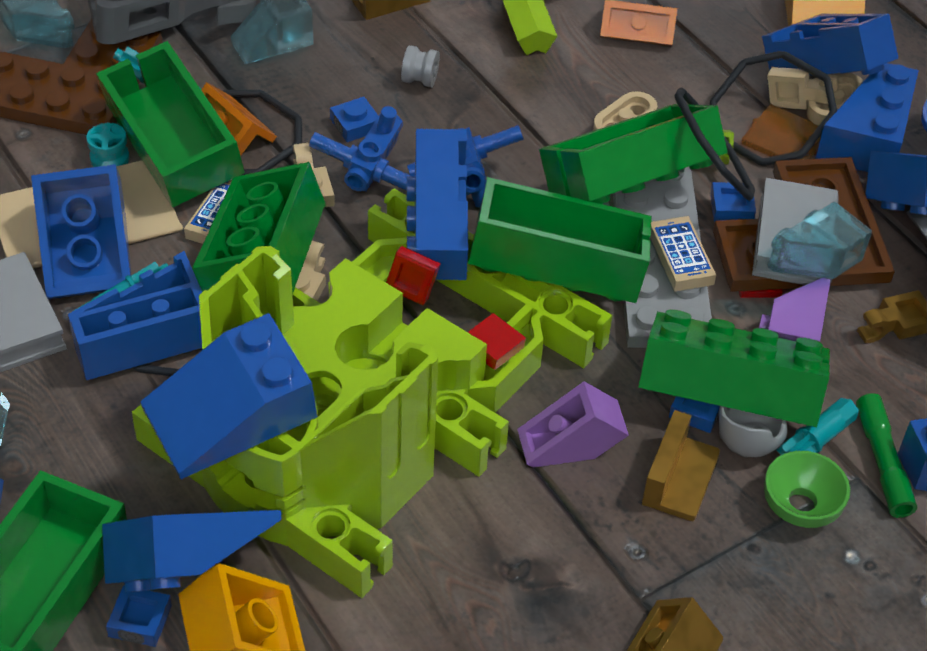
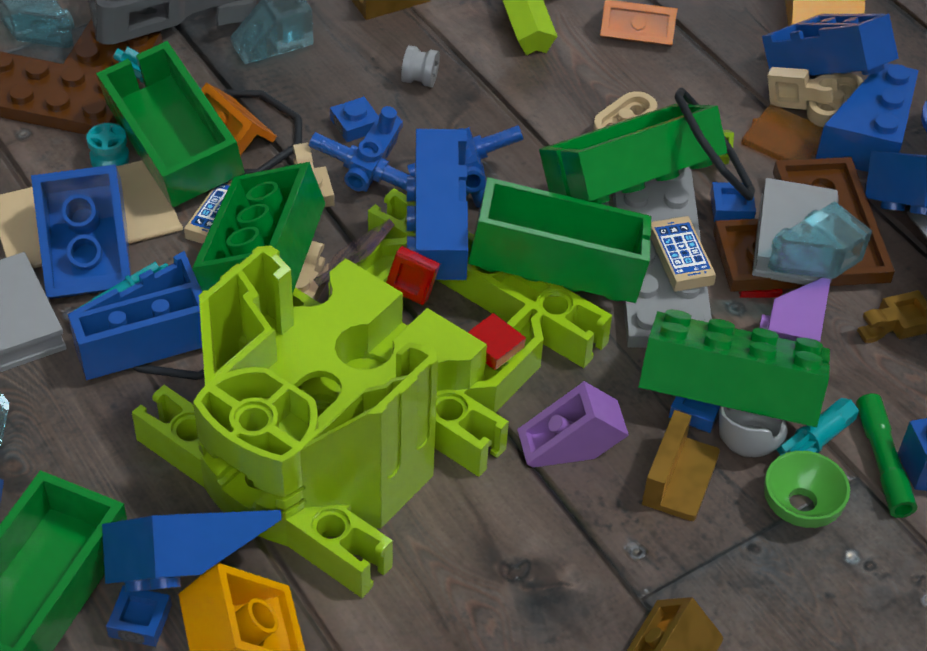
(231, 397): blue slope -> none
(356, 250): none -> piece
(800, 64): black piece -> none

